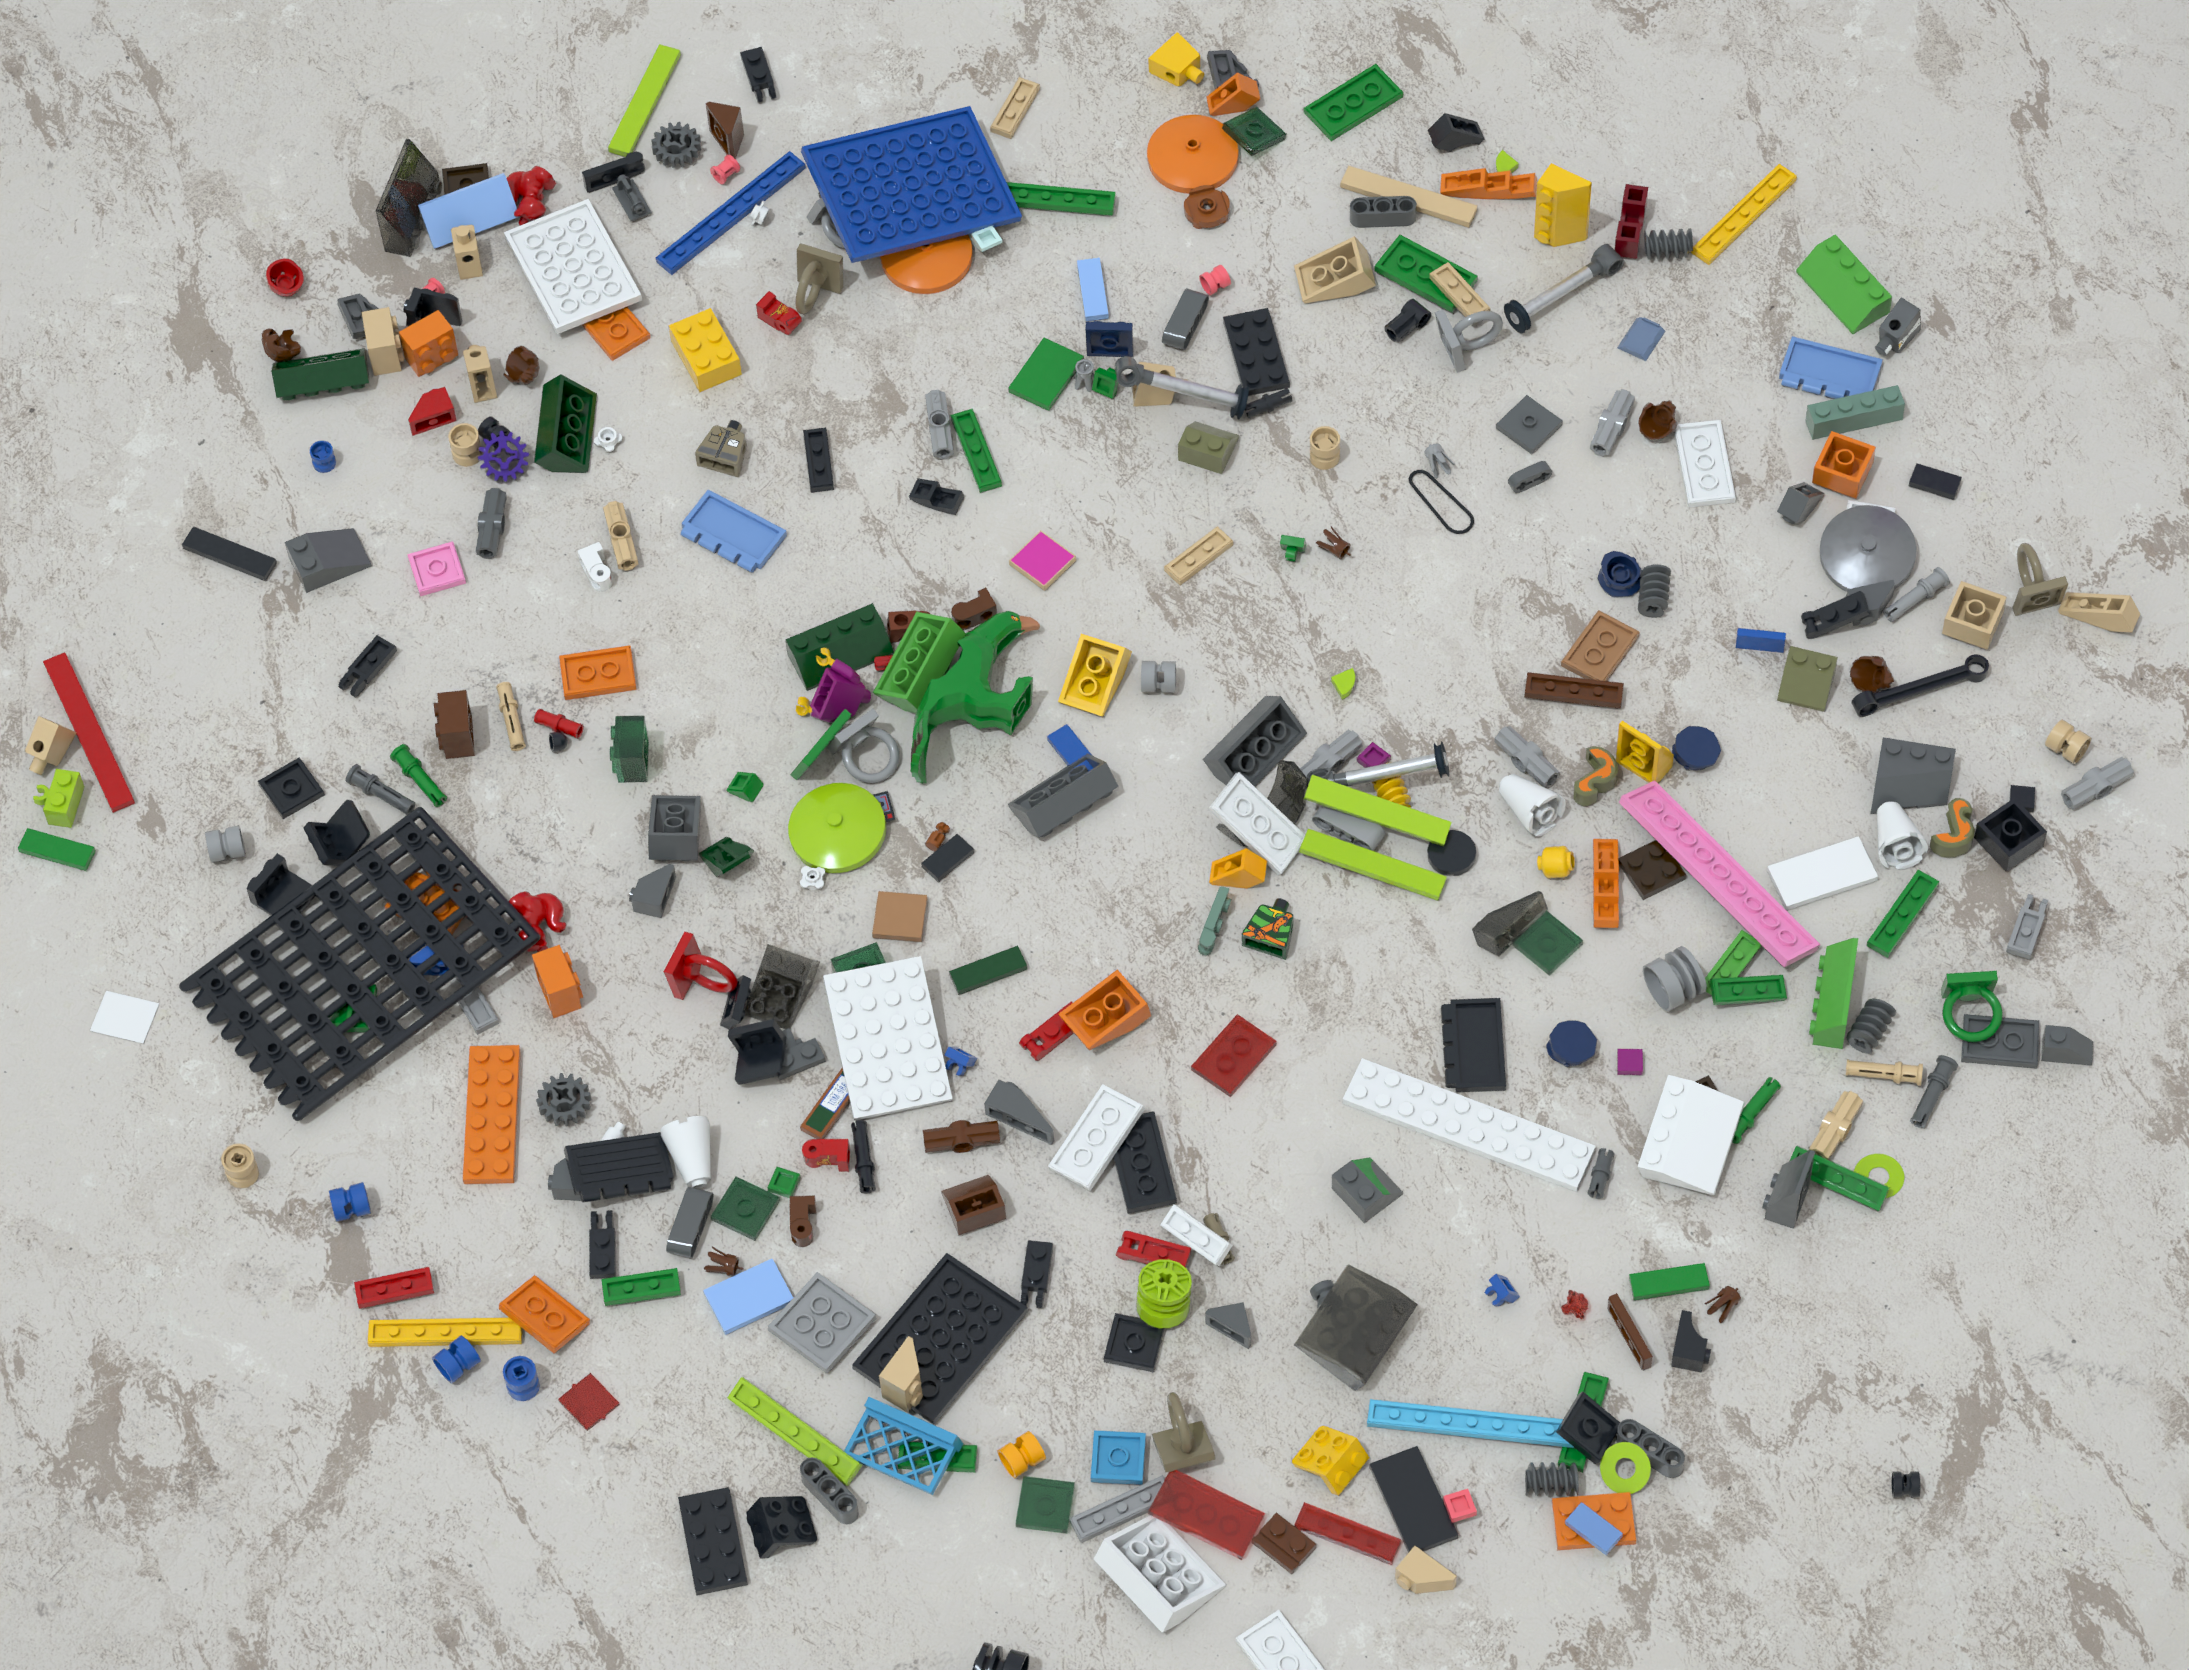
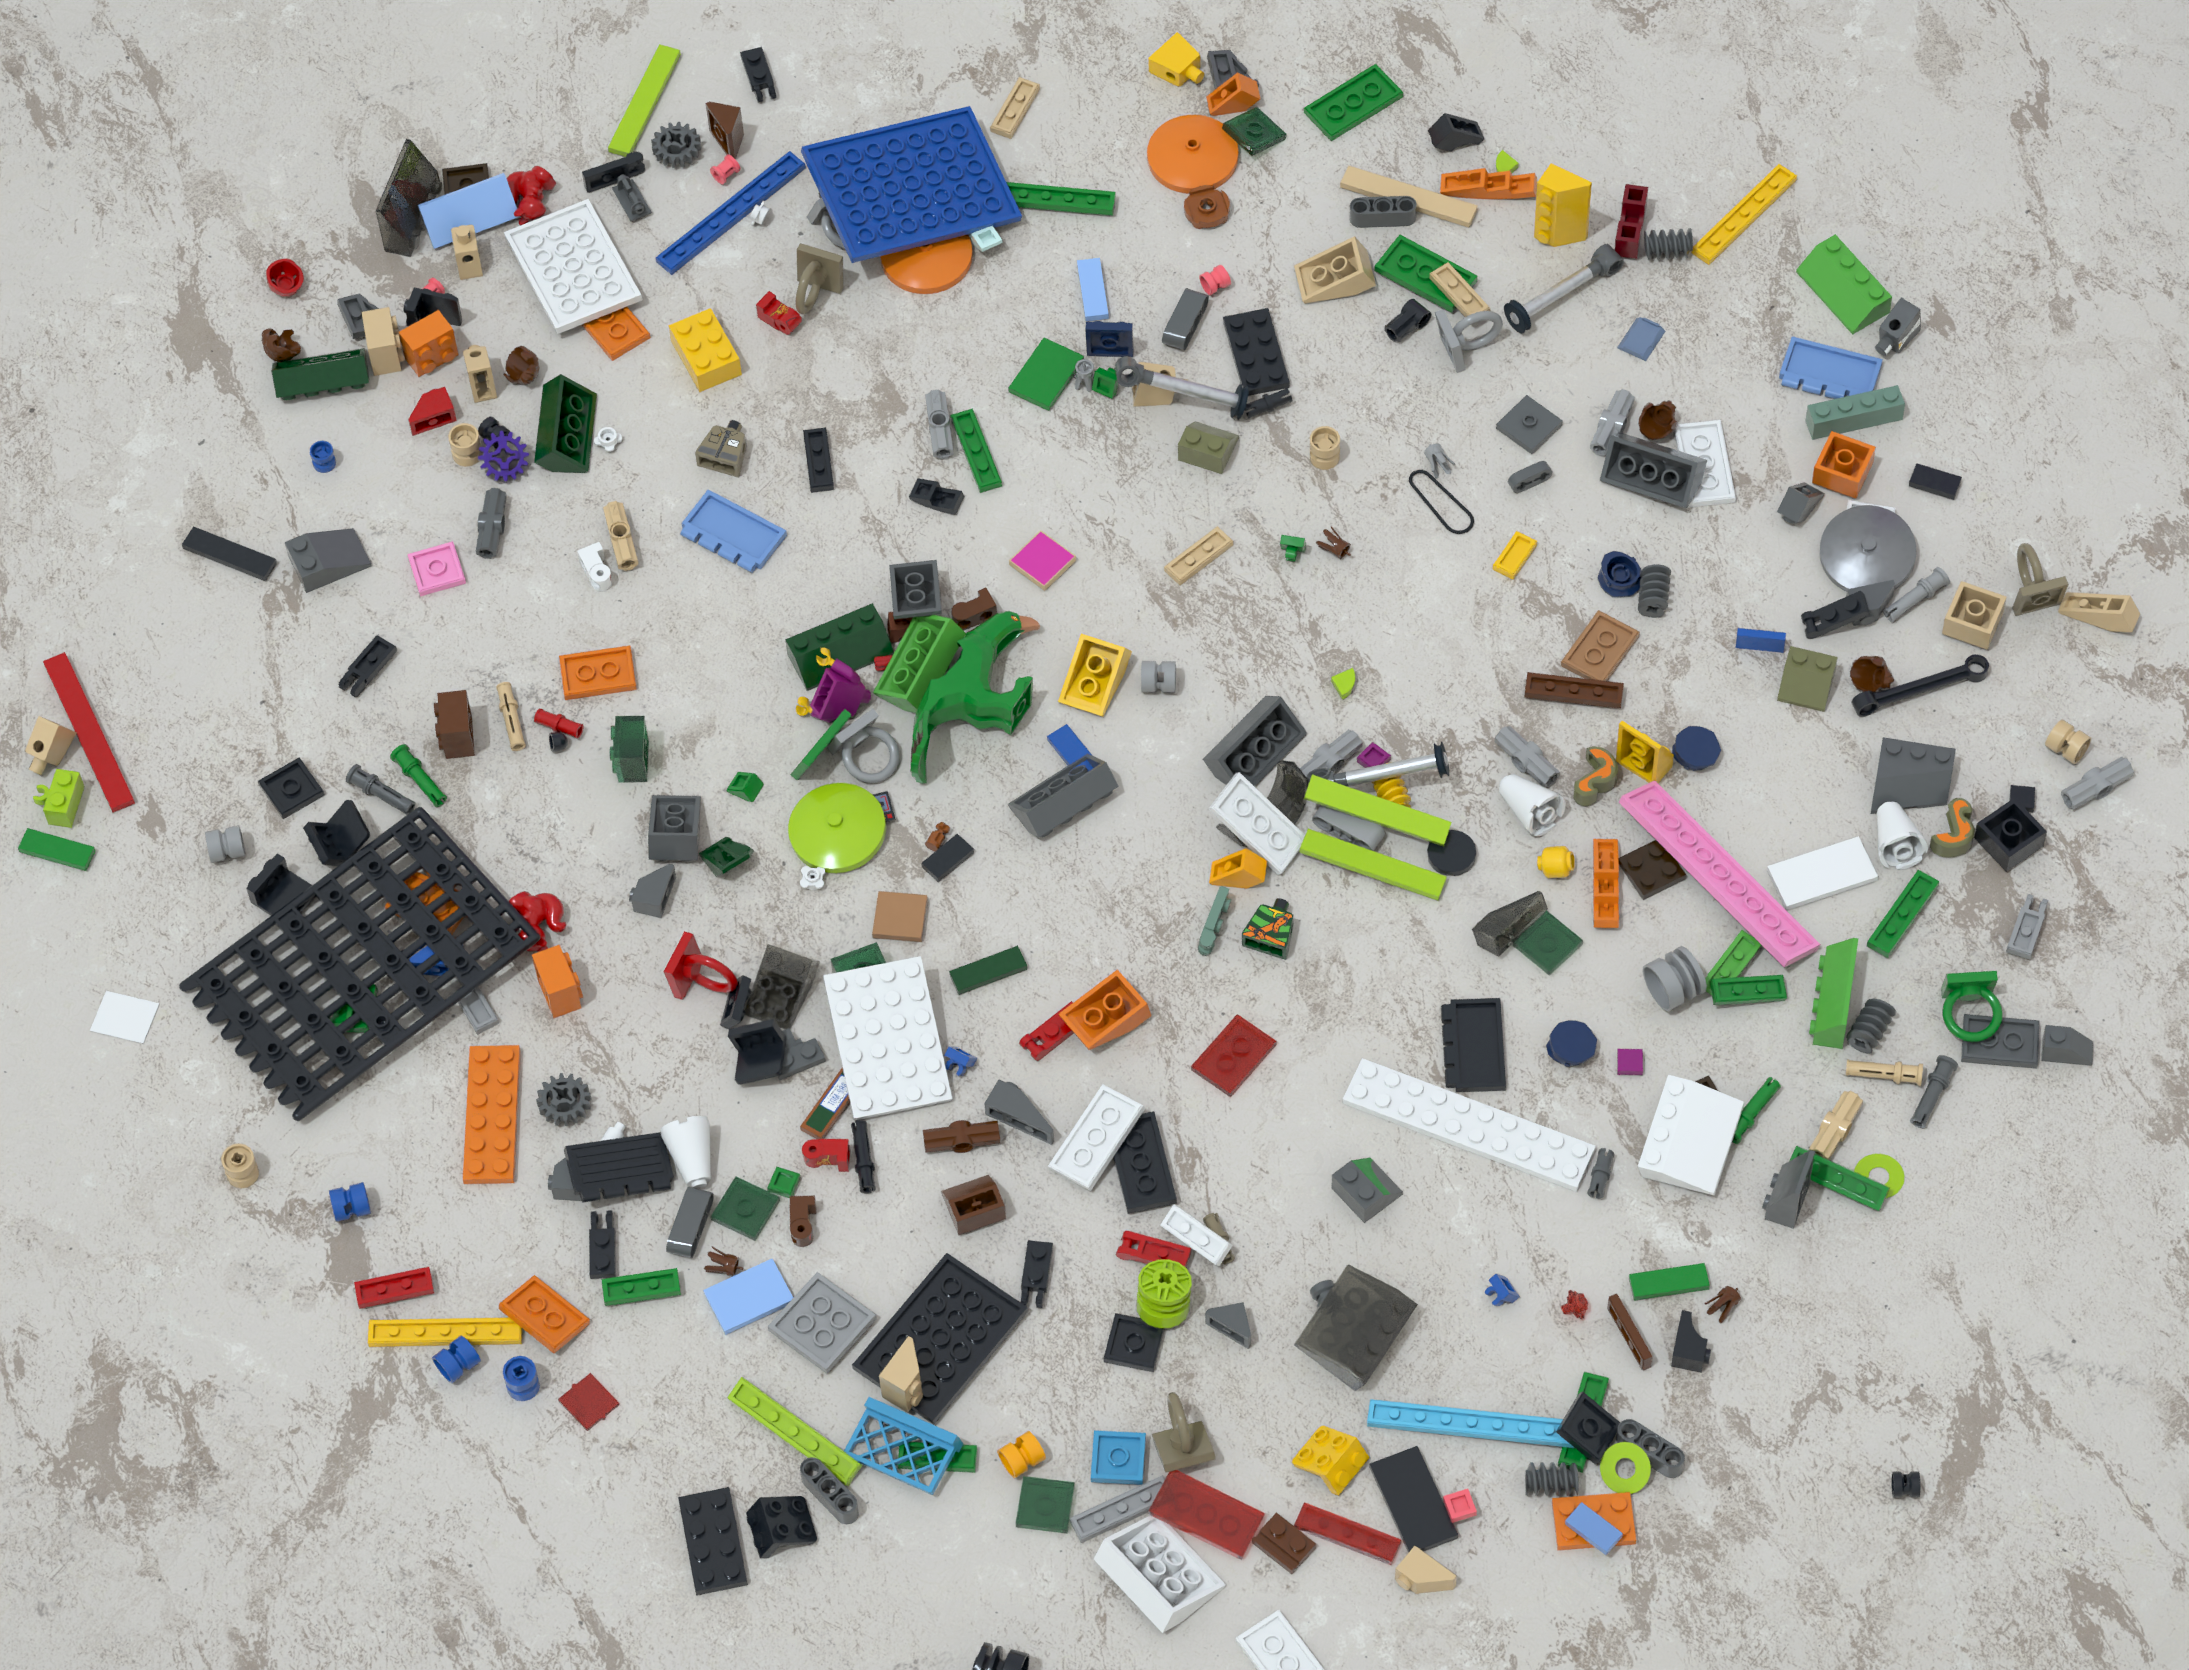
(915, 589): none -> dark grey slope
(1514, 555): none -> yellow tile
(1652, 469): none -> dark grey slope

